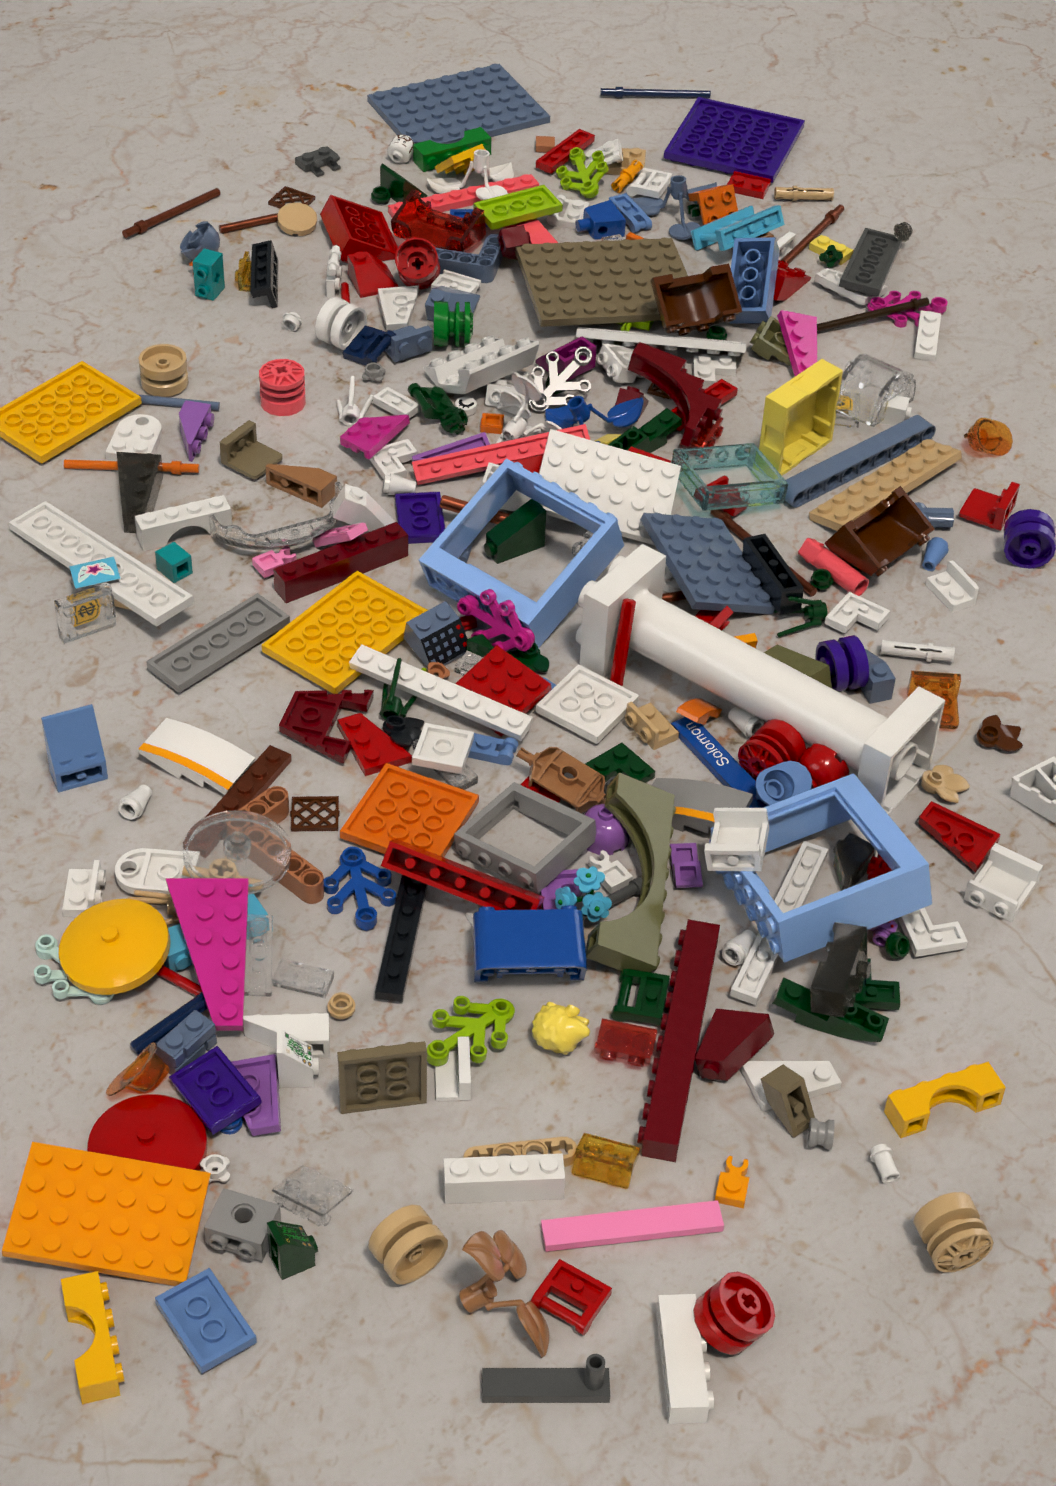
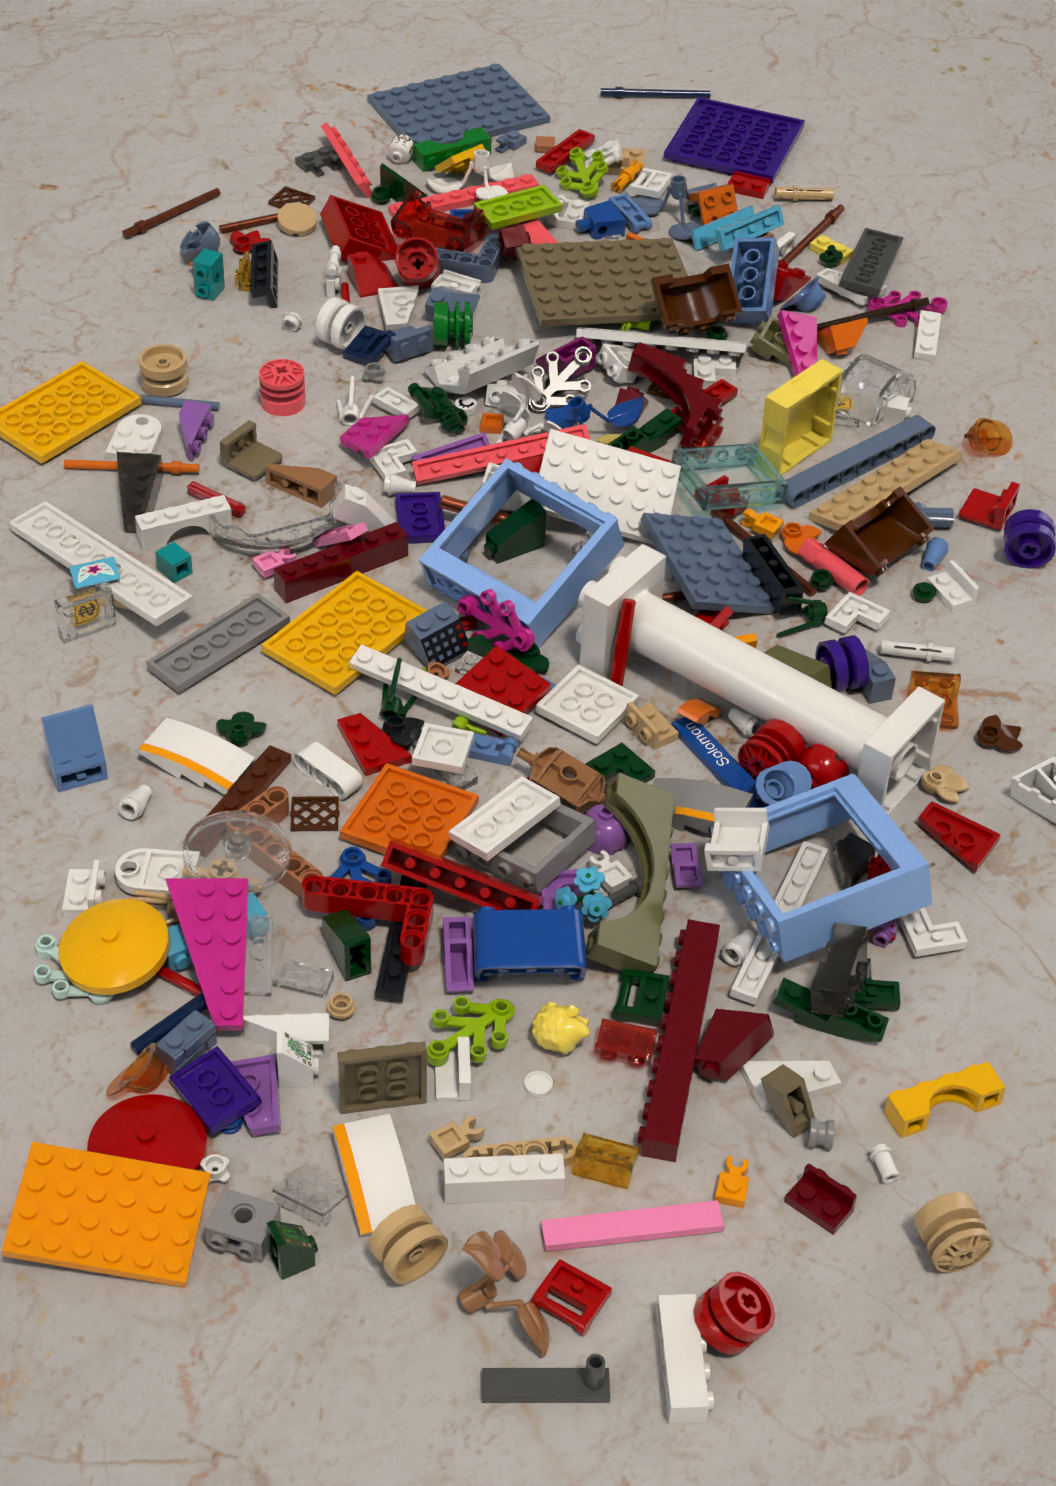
(96, 1368): yellow arch -> none
(203, 492): none -> red axle
(205, 1320): medium blue plate -> none
(240, 727): none -> dark green plate
(244, 242): none -> red plate
(313, 715): dark red wing -> none
(328, 770): none -> white beam
(348, 159): none -> coral plate
(348, 944): none -> dark green slope
(373, 1170): none -> white slope
(376, 901): none -> red beam
(453, 1139): none -> tan plate
(458, 954): none -> medium lavender slope
(463, 724): none -> lime hand
(504, 818): none -> white plate
(512, 140): none -> sand blue plate
(538, 1083): none -> white piece
(762, 523): none -> light orange plate
(795, 535): none -> orange plate
(808, 298): none -> medium blue piece
(822, 1199): none -> dark red bracket
(841, 337): none -> orange slope
(897, 945): dark green plate -> none
(903, 231): clear smoke plate -> none
(924, 592): none -> dark green plate
(1004, 883): white panel -> none

